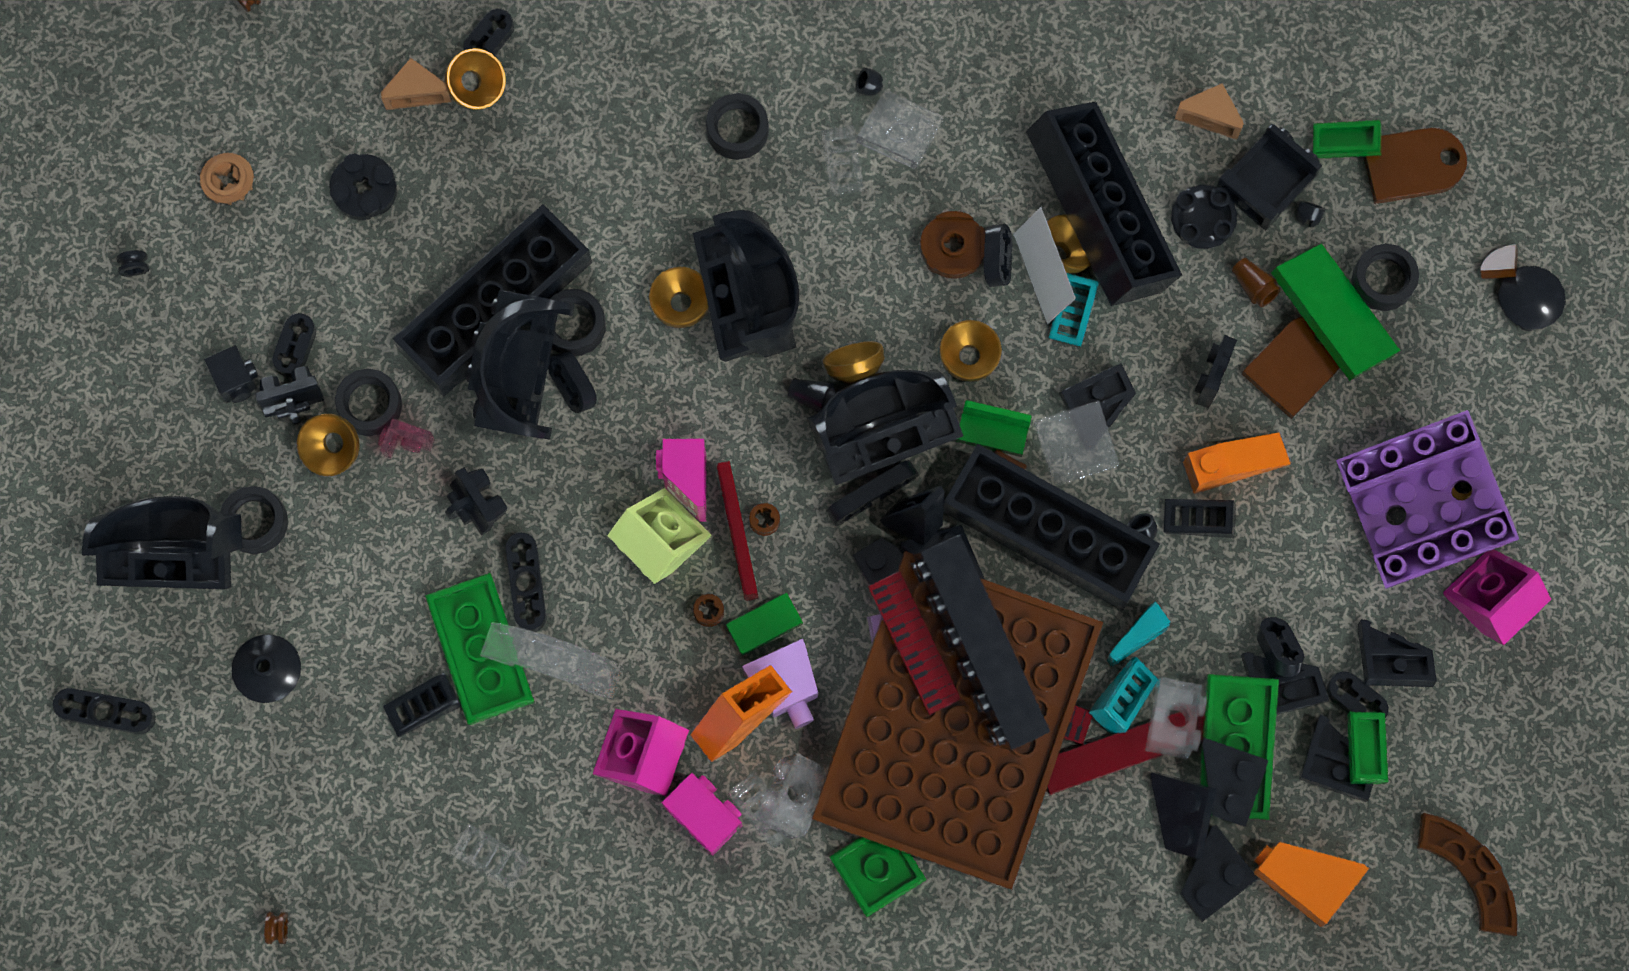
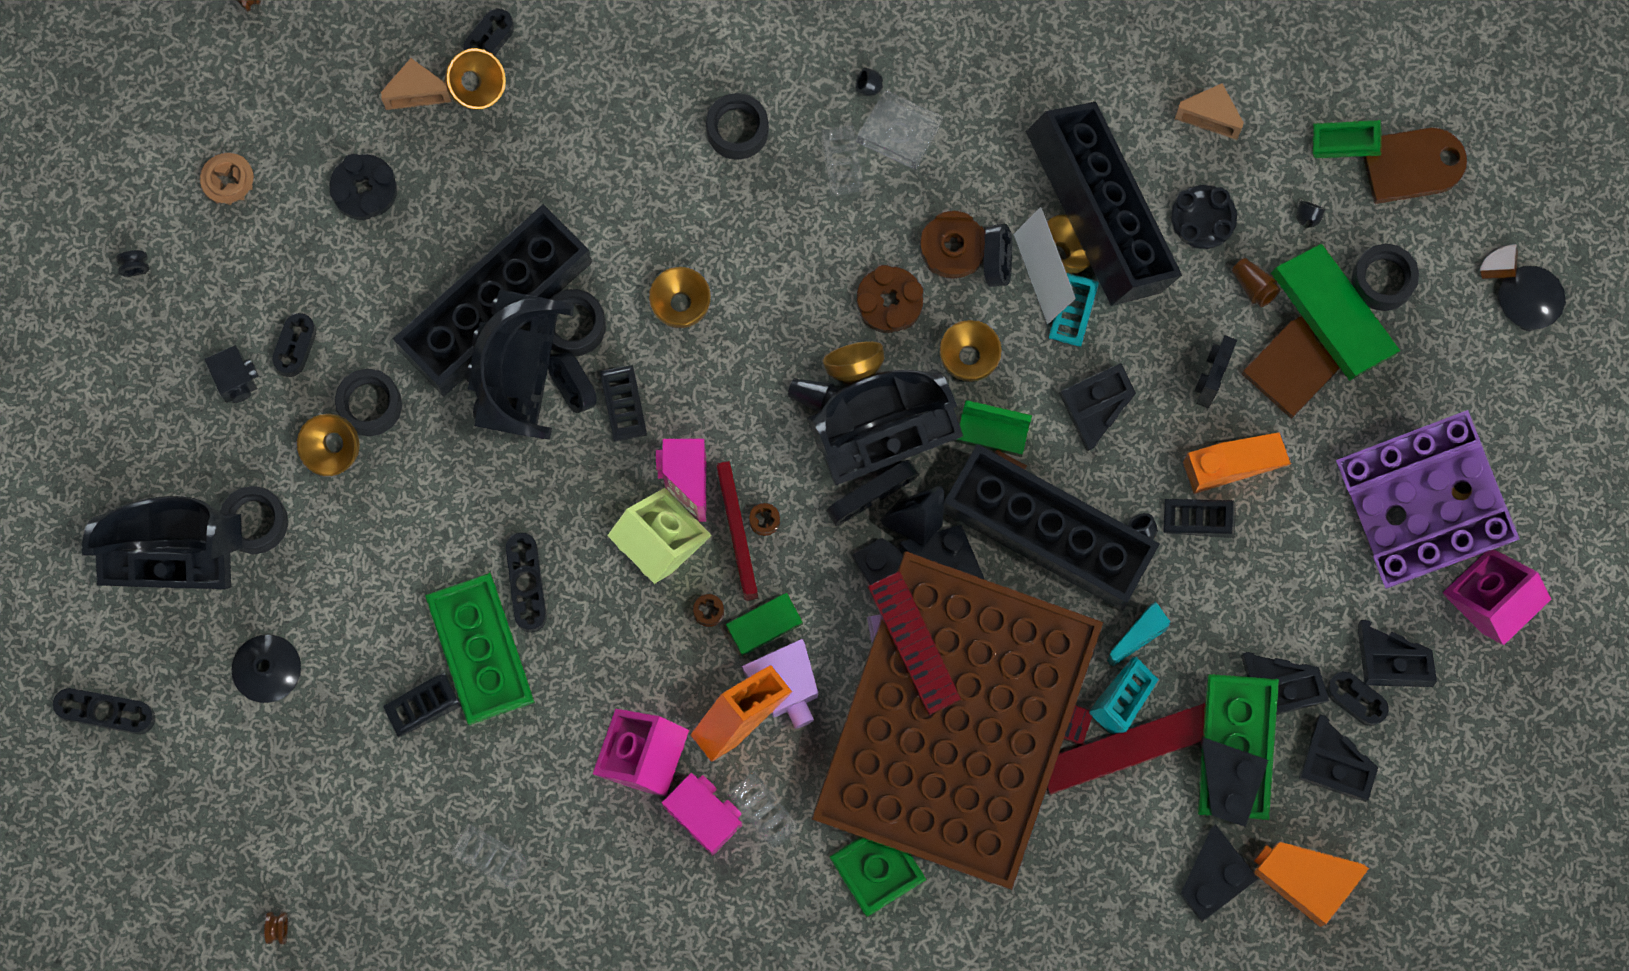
(291, 397): black hips -> none
(411, 438): clear pink bracket -> none
(470, 504): black hips -> none
(552, 657): clear slope -> none
(617, 375): none -> black slope
(748, 292): black piece -> none
(778, 810): clear brick -> none
(884, 281): none -> reddish brown plate
(980, 644): black brick -> none
(1076, 443): clear tile -> none
(1162, 735): clear brick -> none
(1183, 813): black wing -> none
(1270, 176): black panel -> none
(1287, 645): black beam -> none
(1367, 748): green tile -> none
(1478, 867): reddish brown tile -> none

